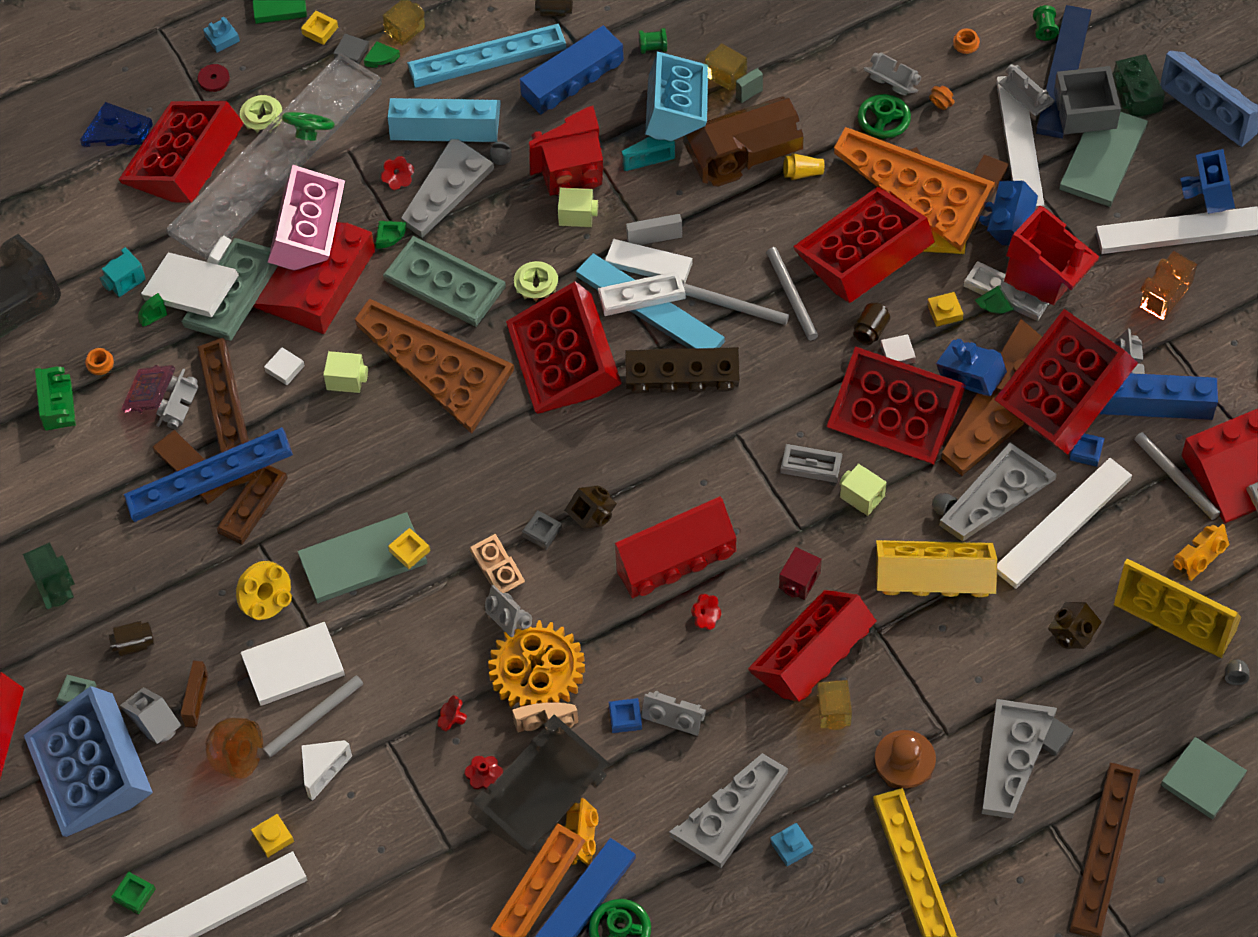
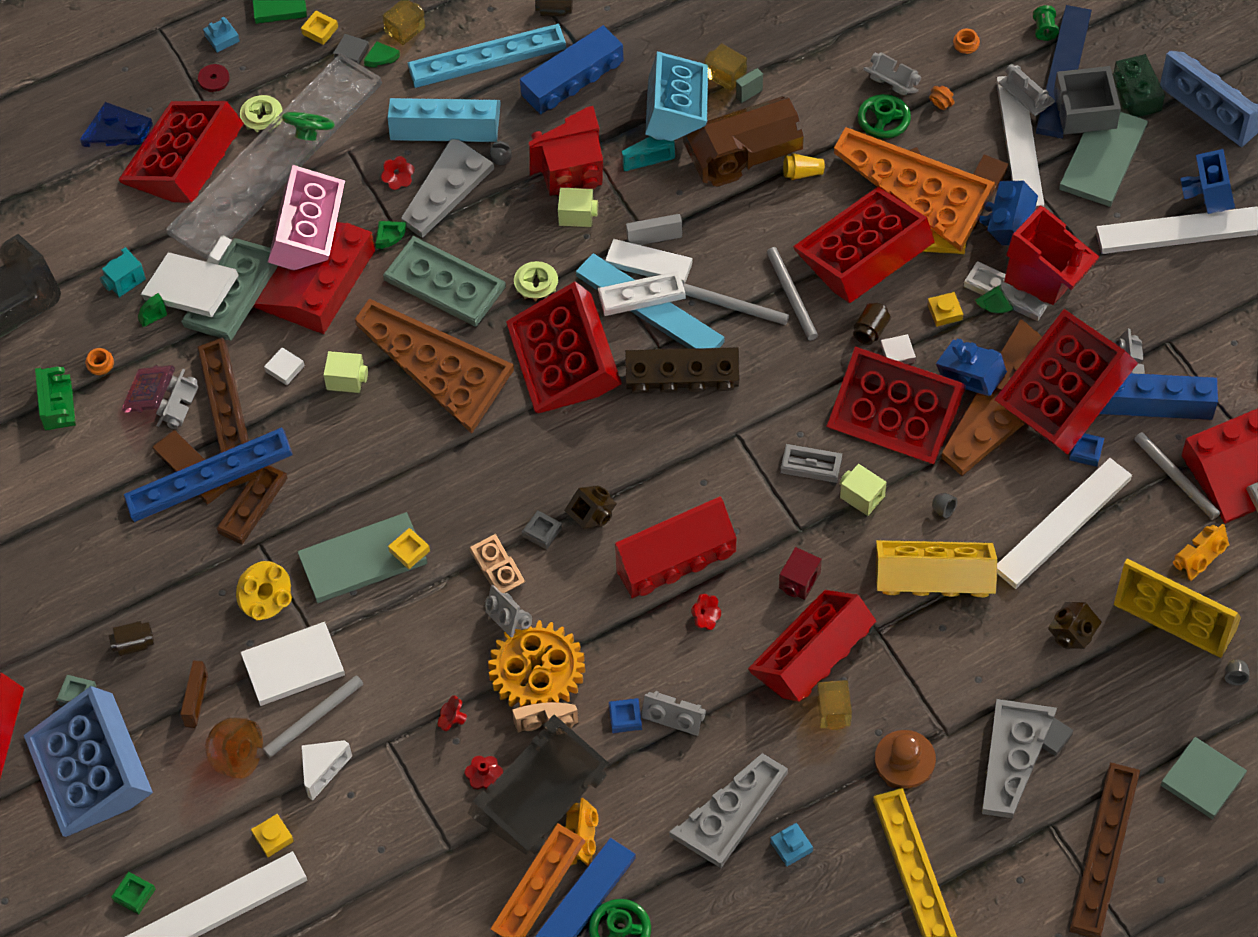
(50, 575): clear green brick -> none
(151, 715): light grey slope -> none
(652, 40): green bush -> none
(996, 491): light grey wing -> none
(1167, 285): clear orange brick -> none

